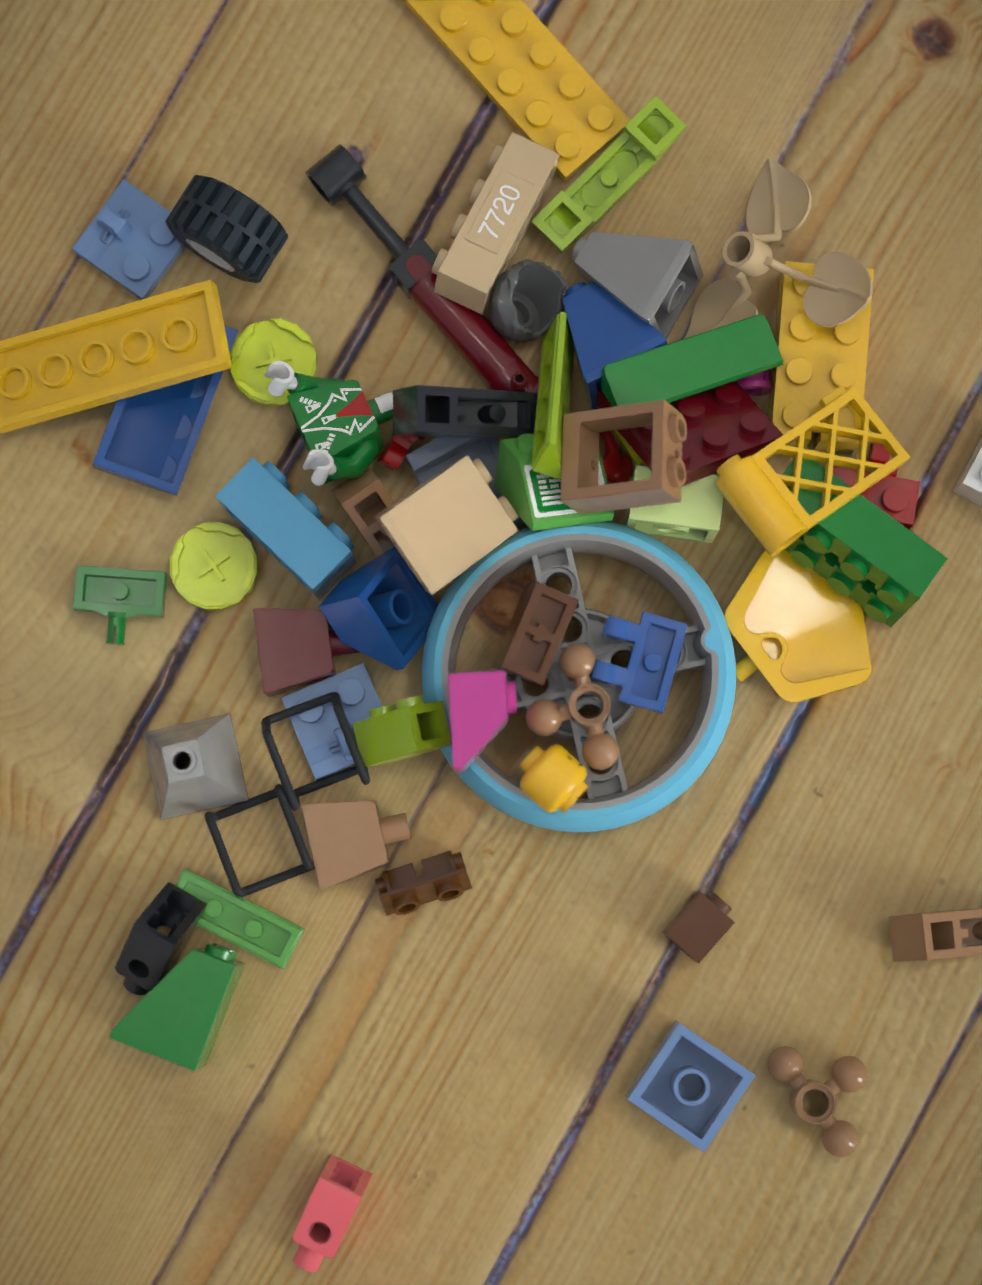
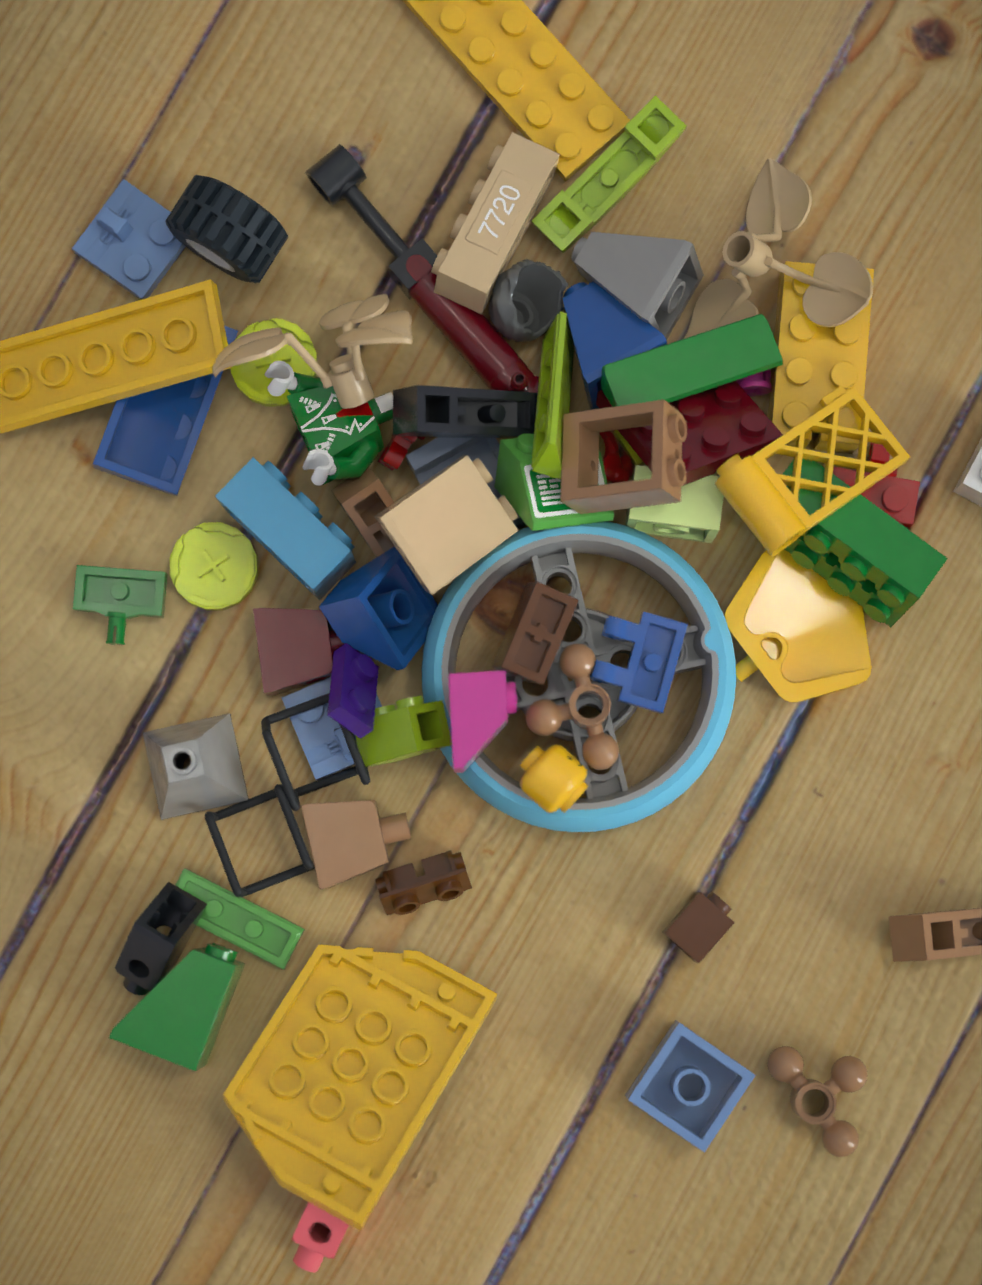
(346, 371): none -> tan plant
(353, 690): none -> dark purple plate
(353, 1071): none -> yellow plate

